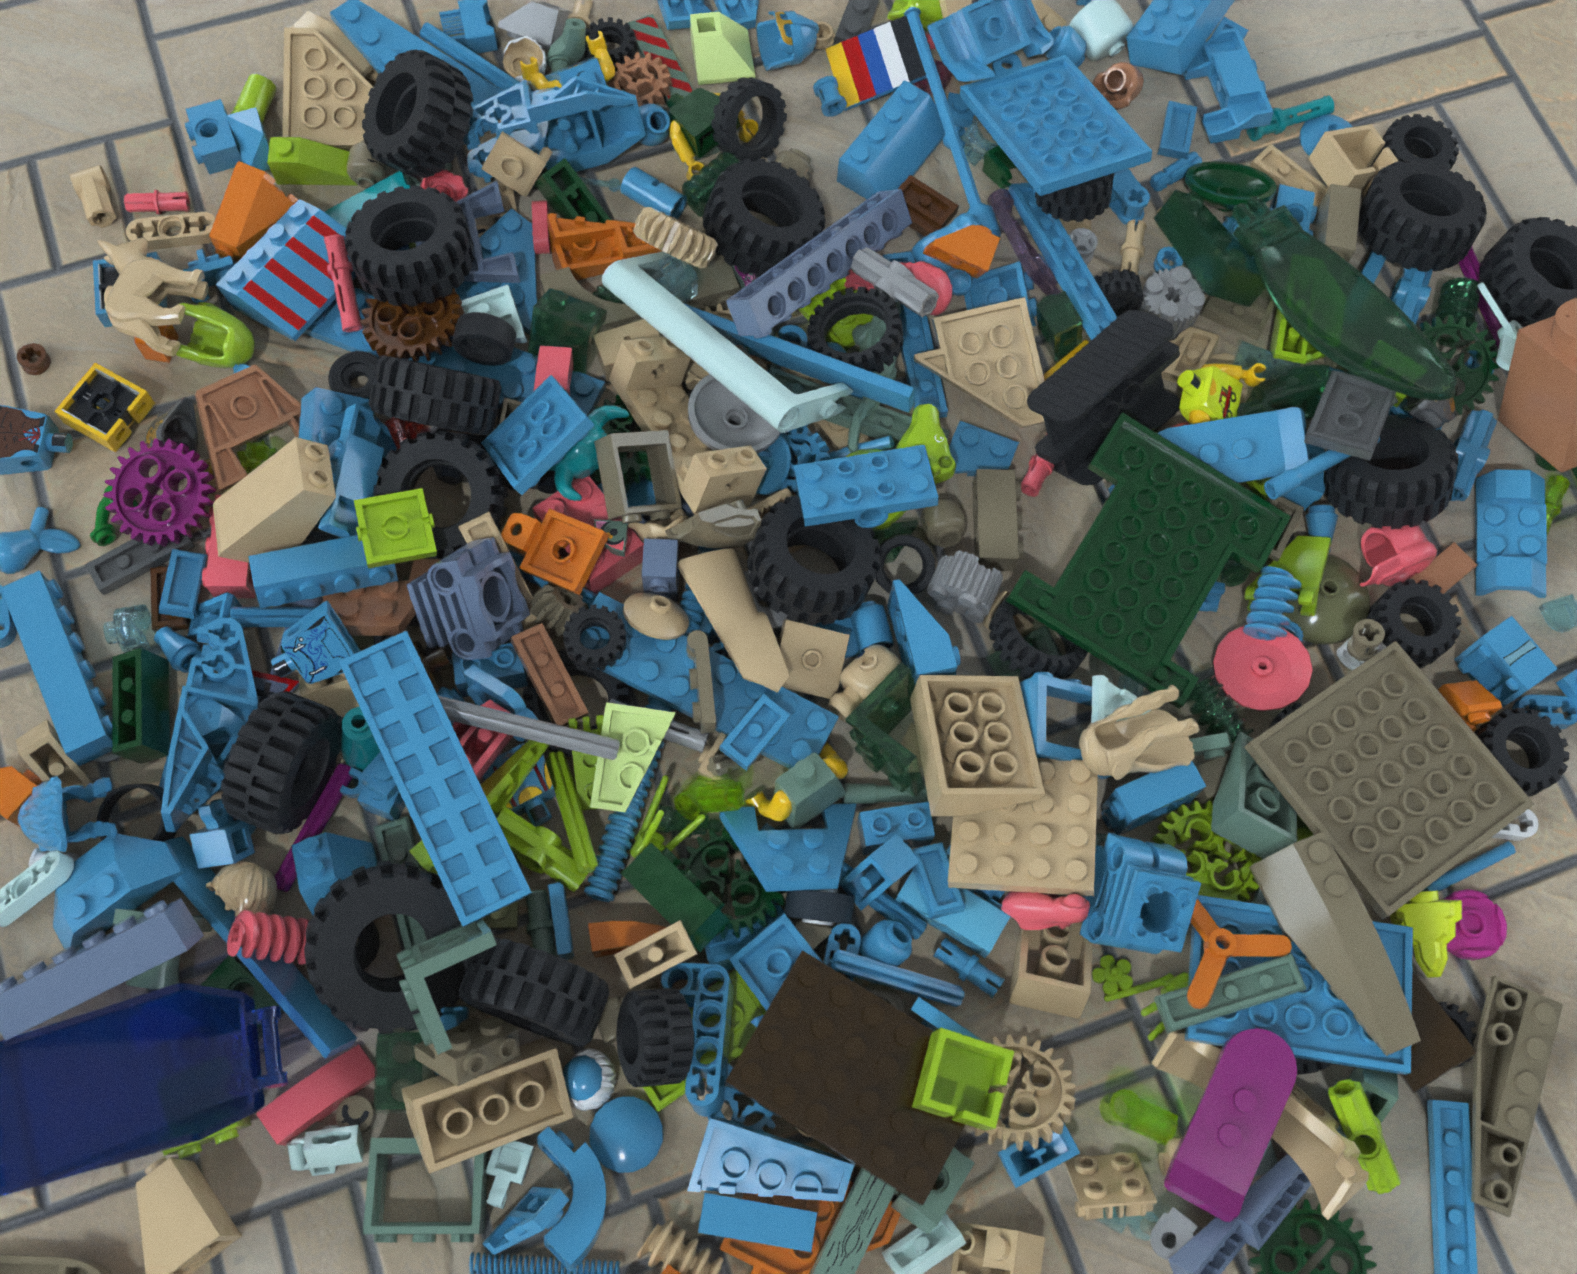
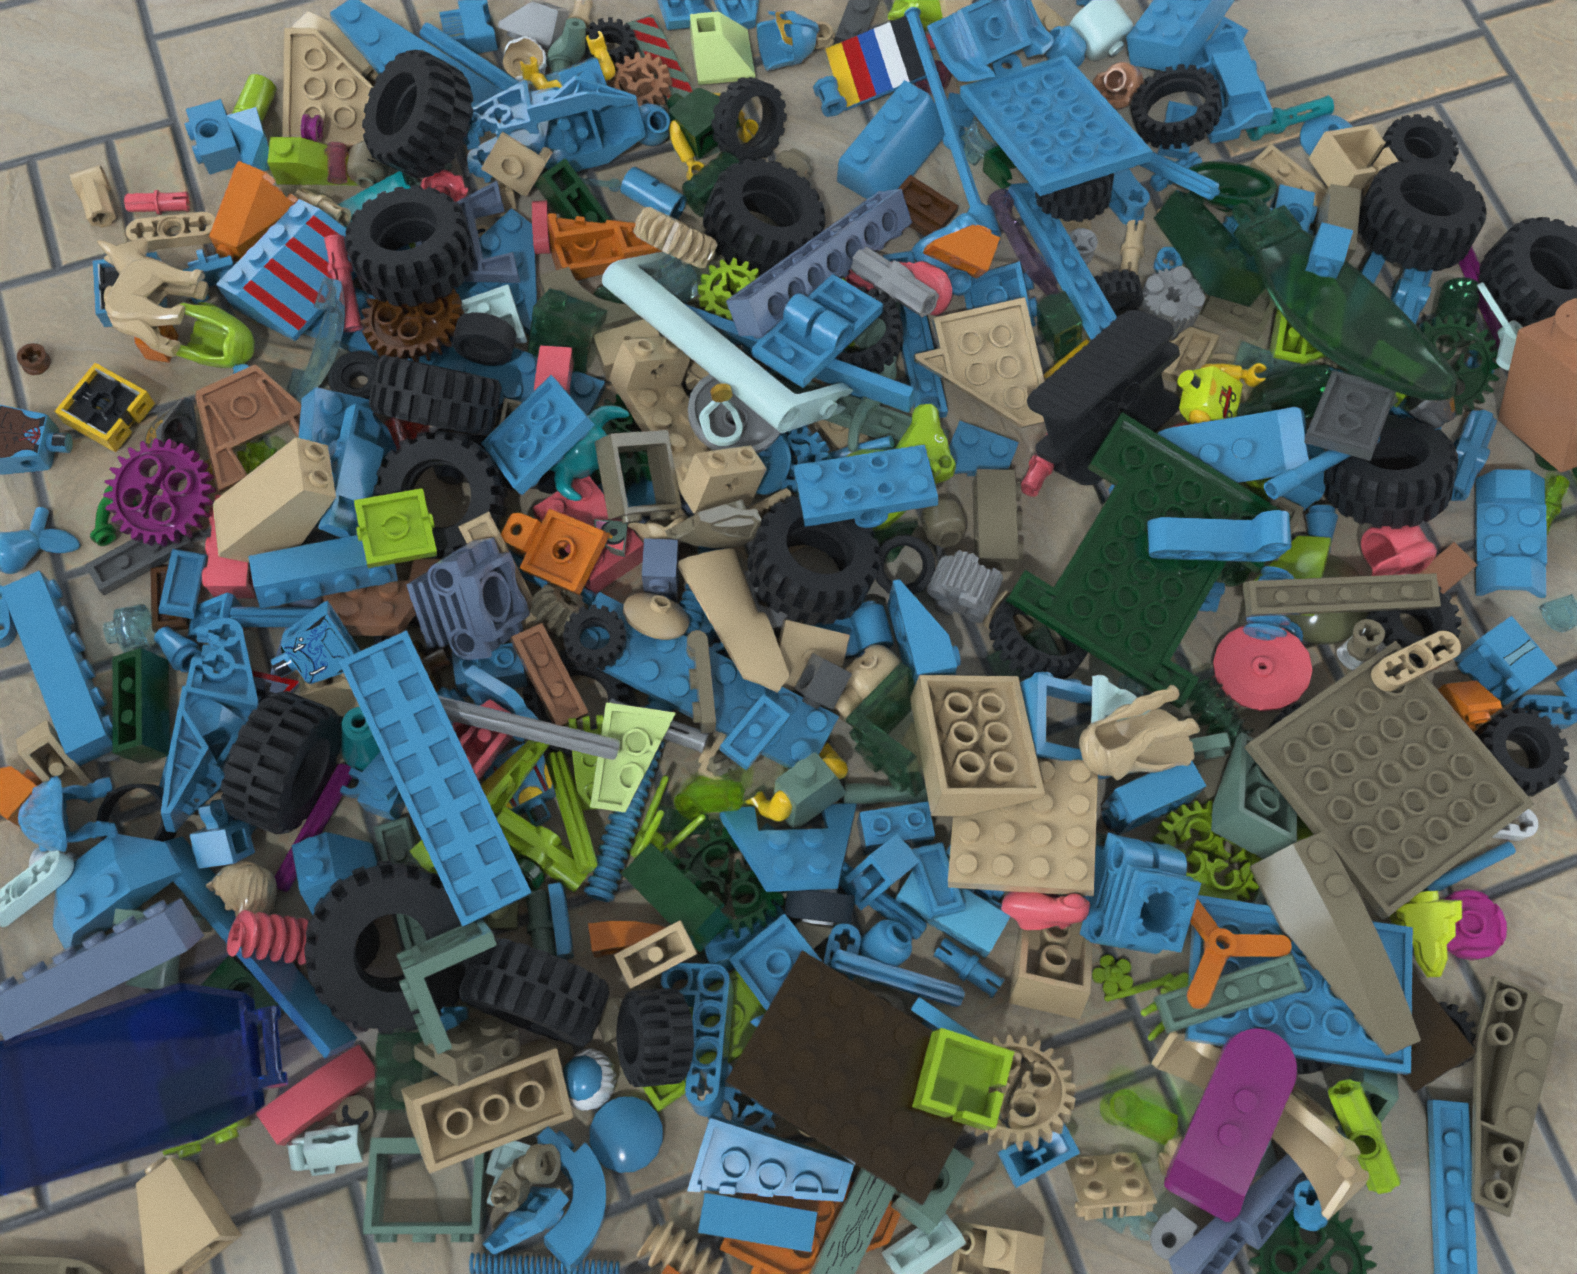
(312, 127): none -> magenta bush
(325, 203): none -> tan pin
(332, 302): none -> clear light blue slope
(336, 162): none -> clear pink pin
(532, 873): none -> dark green tile
(538, 1166): none -> dark tan arm
(721, 394): none -> light aqua piece
(733, 275): none -> lime gear
(816, 329): none -> dark azure plate
(822, 682): none -> dark grey brick
(1169, 83): none -> black tyre
(1182, 176): none -> dark azure axle
(1221, 539): none -> dark azure beam
(1307, 1207): none -> dark azure bush
(1329, 250): none -> dark azure brick
(1341, 594): none -> dark tan plate
(1409, 672): none -> tan beam

